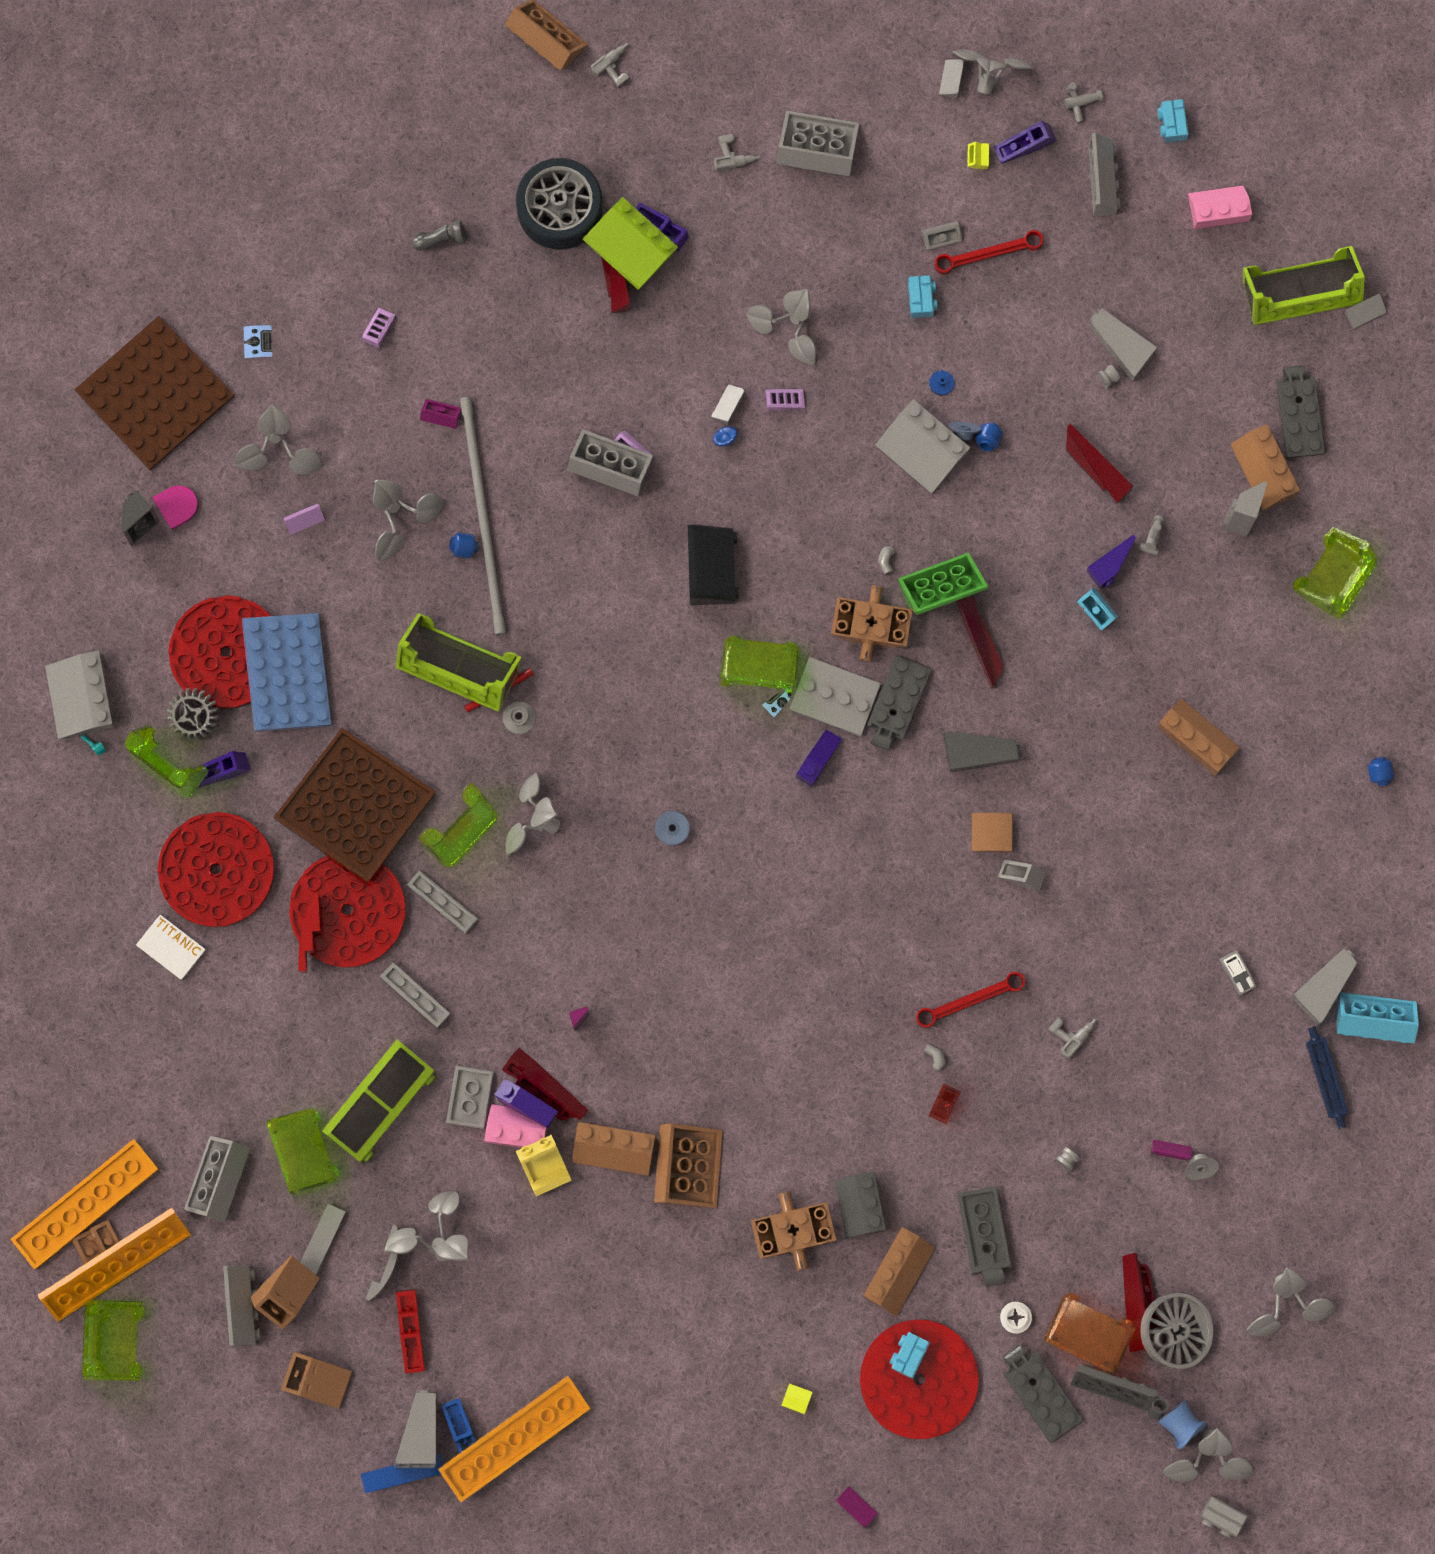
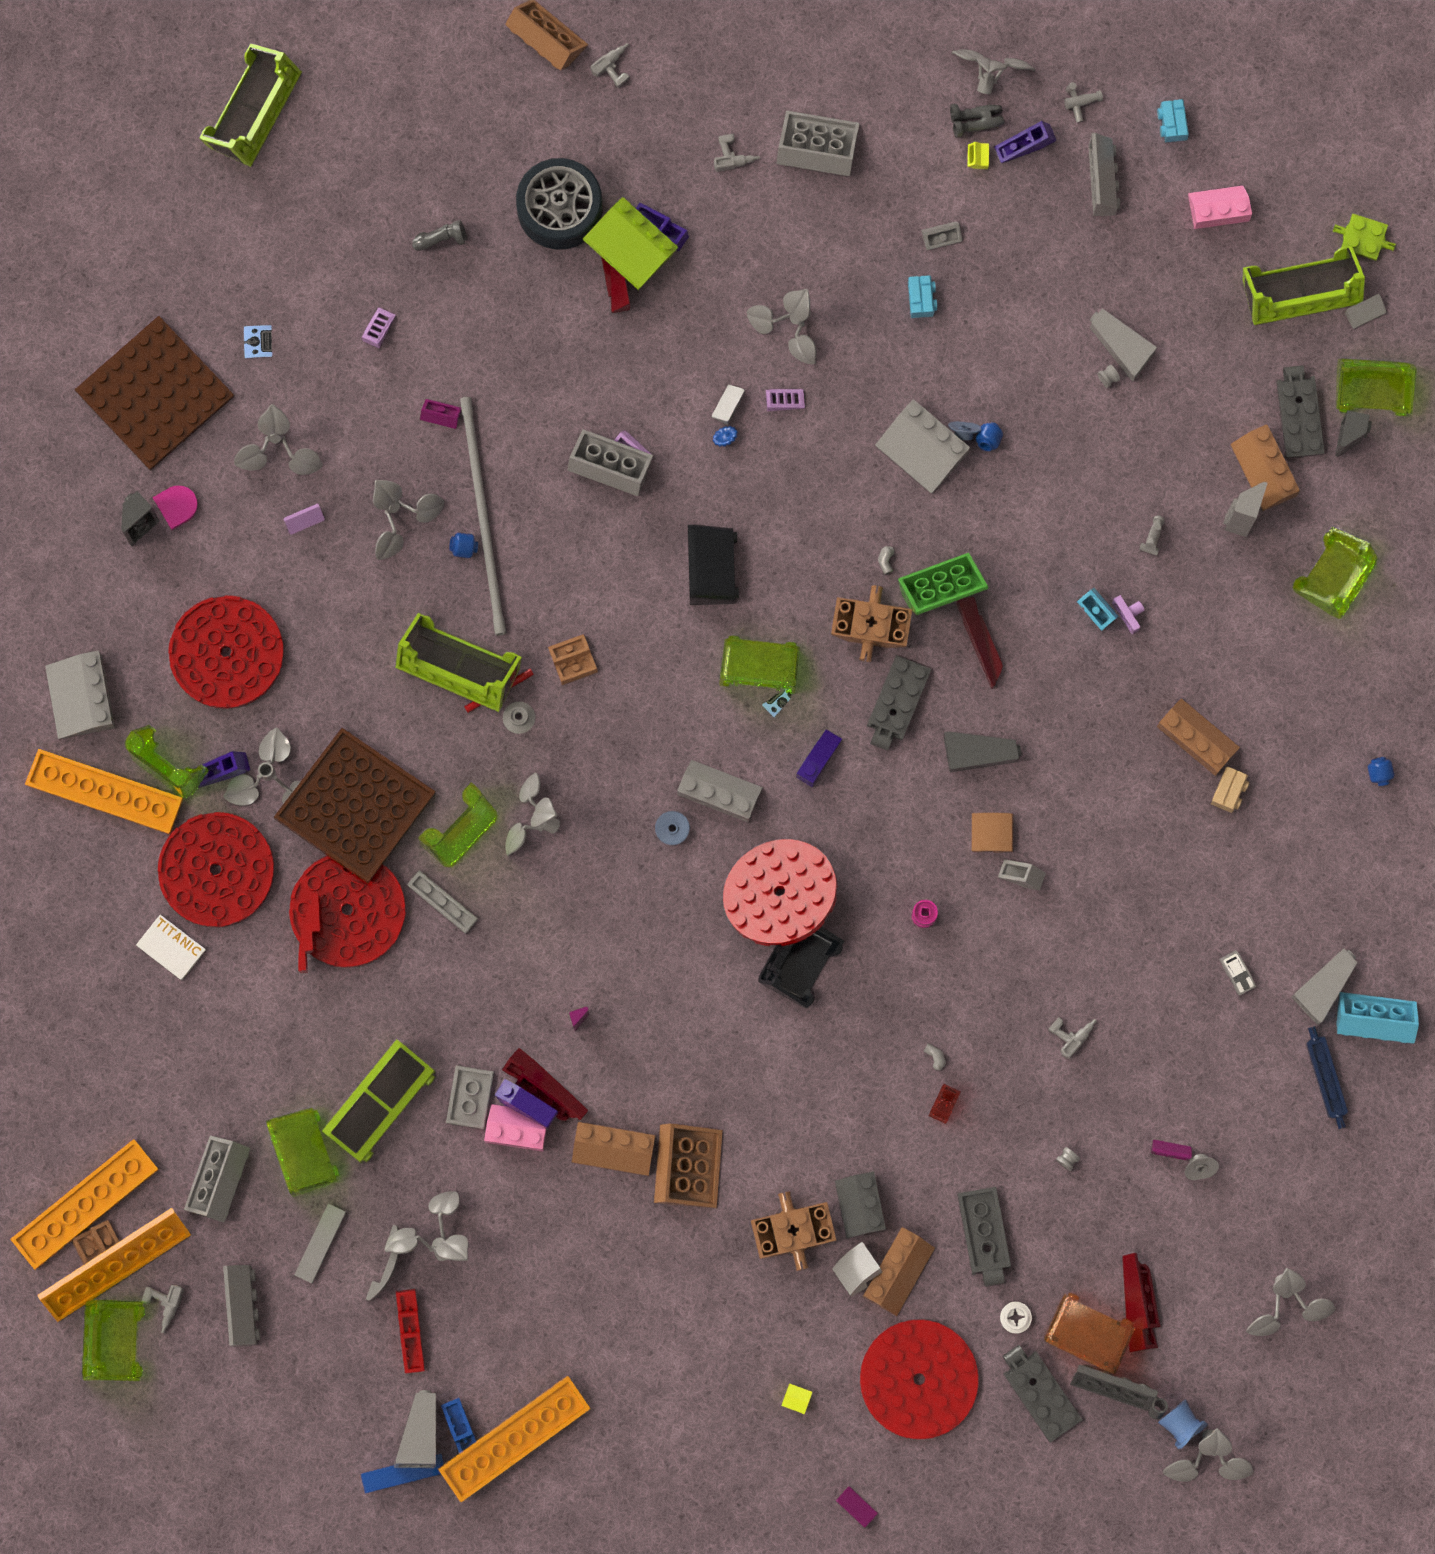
(98, 748): teal hand -> none
(104, 791): none -> light orange plate
(170, 1302): none -> light grey piece
(189, 707): light grey gear -> none
(253, 105): none -> windscreen
(273, 748): none -> light grey plant
(285, 1292): medium nougat slope -> none
(286, 672): medium blue plate -> none
(316, 1380): medium nougat slope -> none
(415, 995): light grey plate -> none
(543, 1165): light yellow panel -> none
(572, 659): none -> medium nougat slope
(719, 791): none -> light grey slope
(783, 919): none -> plate
(796, 966): none -> black windscreen
(834, 697): light grey plate -> none
(856, 1269): none -> light grey slope
(909, 1355): medium azure brick -> none
(924, 913): none -> dark pink wheel
(941, 382): blue piece -> none
(951, 78): light grey slope -> none
(970, 1000): red piece -> none
(983, 112): none -> dark grey piece
(988, 252): red piece -> none
(1096, 465): dark red wedge -> none
(1107, 567): dark purple slope -> none
(1128, 613): none -> lavender tile
(1175, 1321): light grey piece -> none
(1223, 1517): light grey brick -> none
(1229, 790): none -> tan brick
(1353, 429): none -> dark grey slope
(1364, 236): none -> lime plate
(1375, 385): none -> clear neon green windscreen

